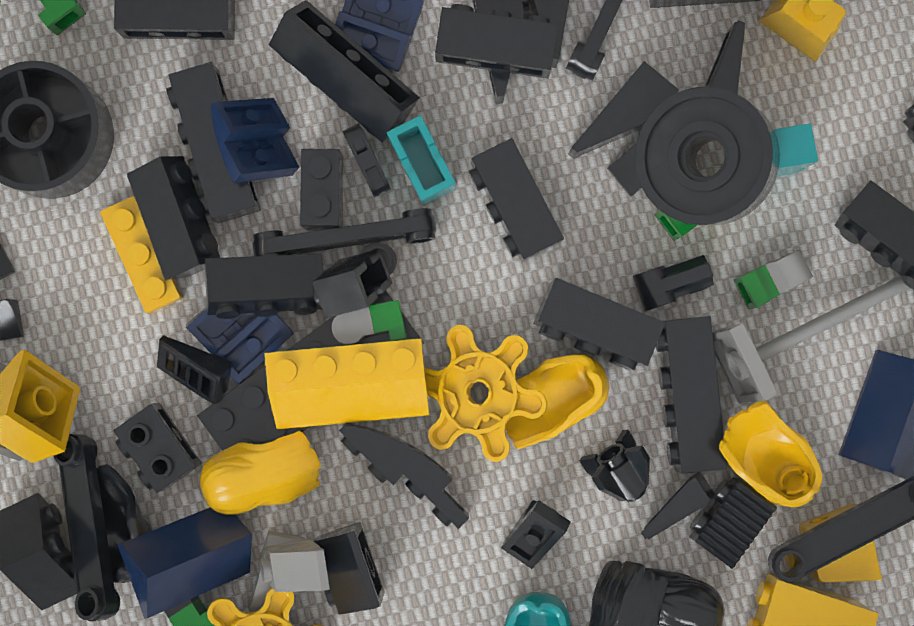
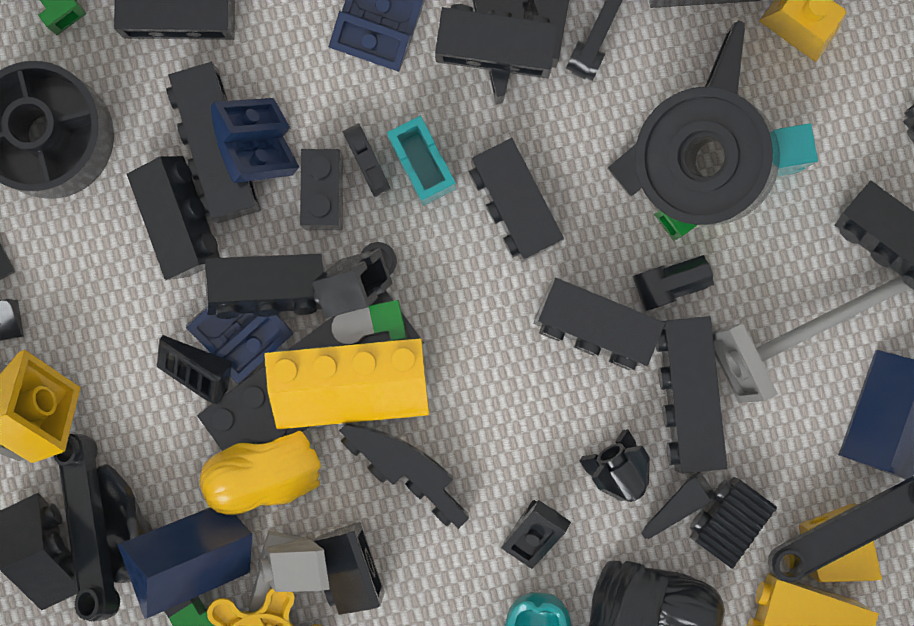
(138, 255): yellow plate -> none
(156, 448): black brick -> none
(343, 70): black brick -> none
(414, 226): black piece -> none
(504, 400): yellow plate -> none
(573, 390): yellow hair -> none
(626, 110): black slope -> none
(771, 456): yellow hair -> none
(772, 279): leg -> none

